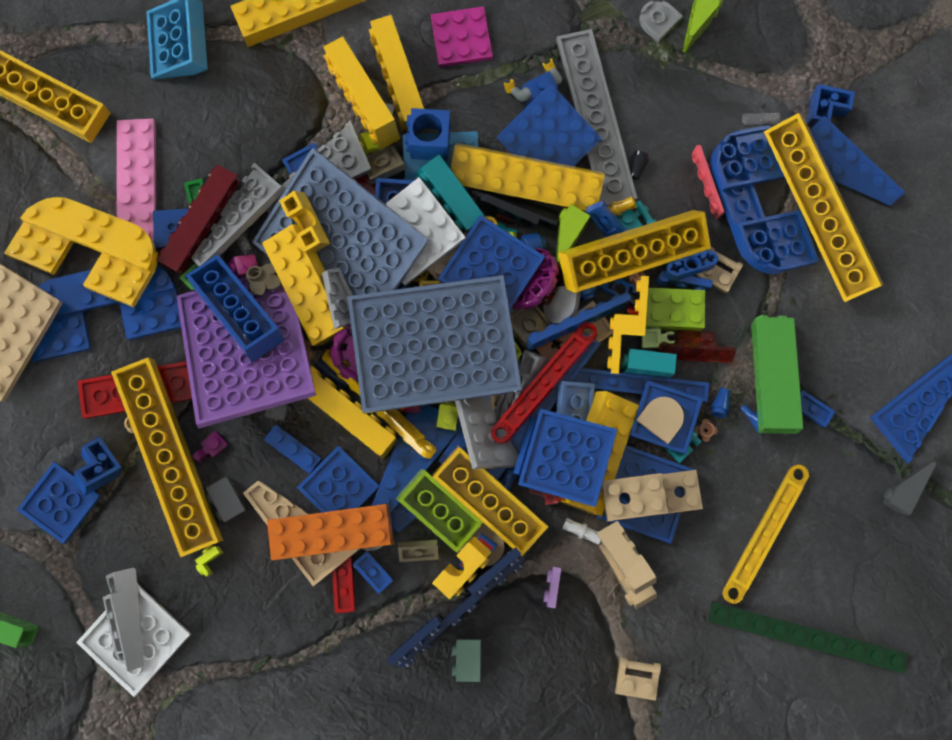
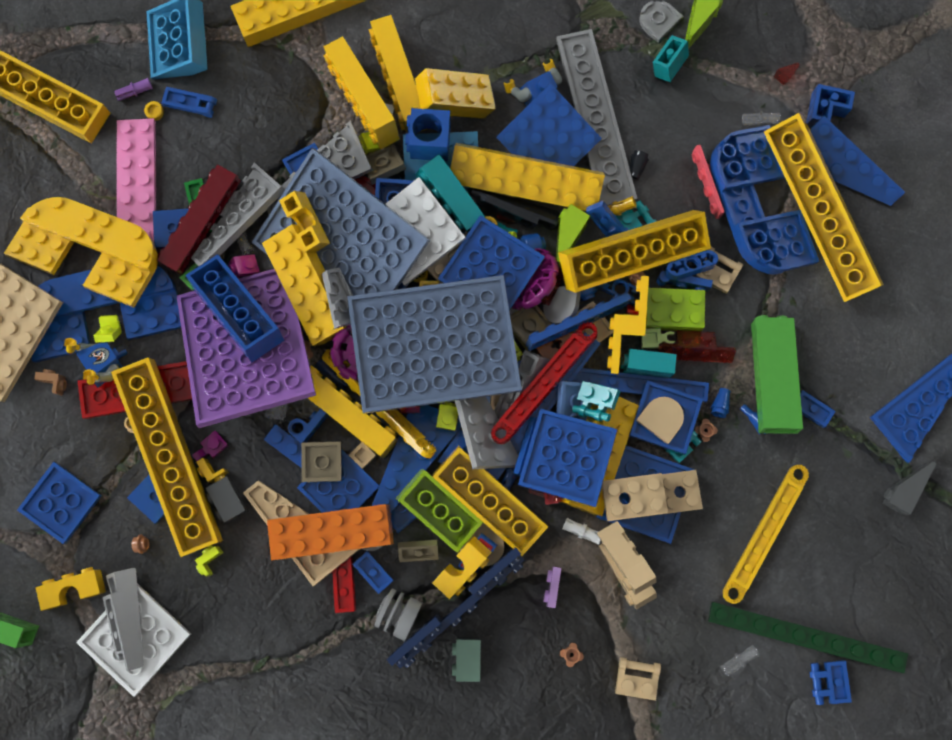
(49, 376): none -> medium nougat bracket
(53, 593): none -> yellow arch
(97, 359): none -> torso
(100, 467): blue brick -> none
(109, 329): none -> neon yellow bracket
(133, 89): none -> medium lavender axle
(140, 544): none -> nougat plate
(147, 501): none -> blue plate
(154, 110): none -> yellow tile
(188, 101): none -> blue plate
(206, 470): none -> yellow bracket
(264, 279): dark tan plate -> none
(316, 420): none -> blue plate
(321, 461): none -> dark tan plate
(362, 455): none -> tan plate
(398, 614): none -> light grey wheel
(455, 91): none -> yellow brick
(461, 37): dark pink plate -> none
(570, 661): none -> nougat plate
(597, 395): none -> teal plate
(670, 58): none -> teal brick
(740, 660): none -> clear axle
(785, 73): none -> clear red slope
(836, 679): none -> blue plate

